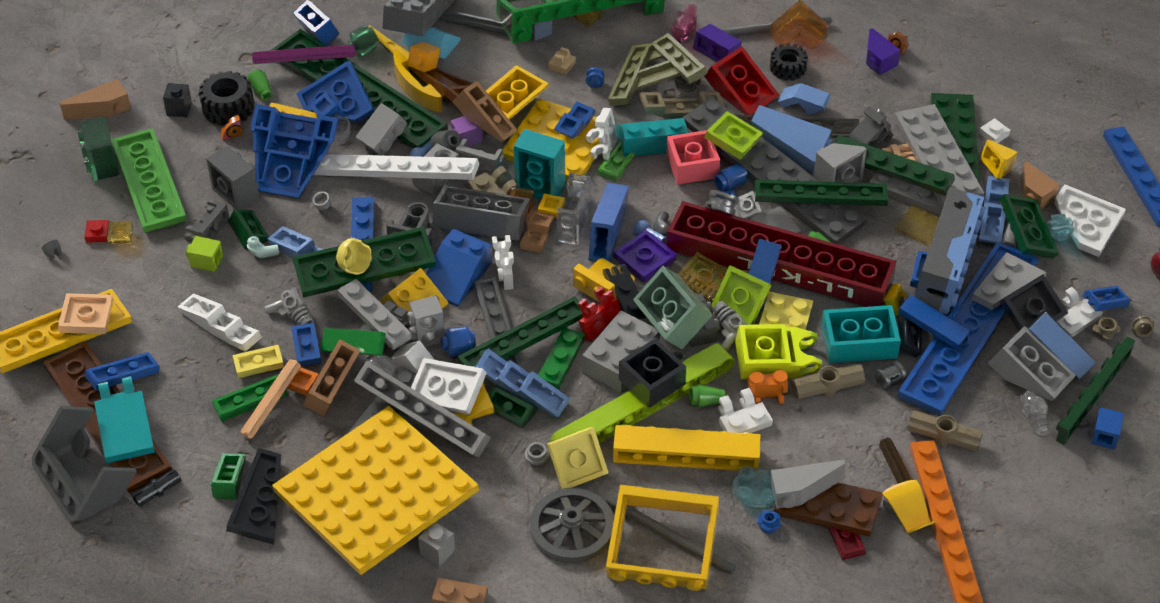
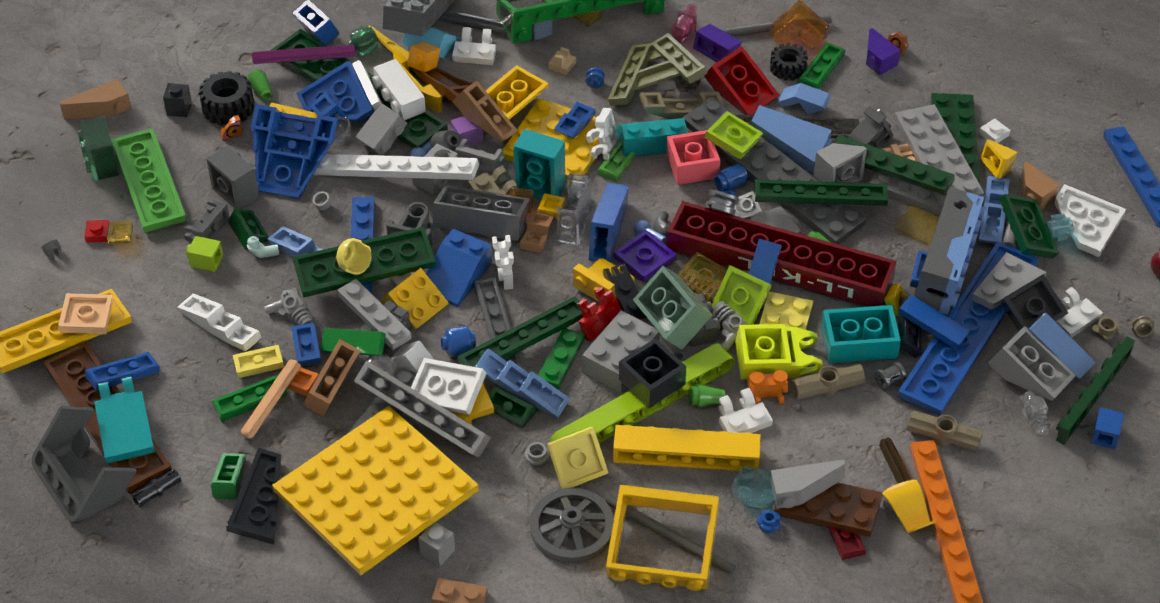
(367, 84): none -> white tile
(398, 89): none -> white brick
(426, 321): light grey brick -> none
(475, 52): none -> white plate
(822, 65): none -> green tile
(1110, 299): blue tile -> none

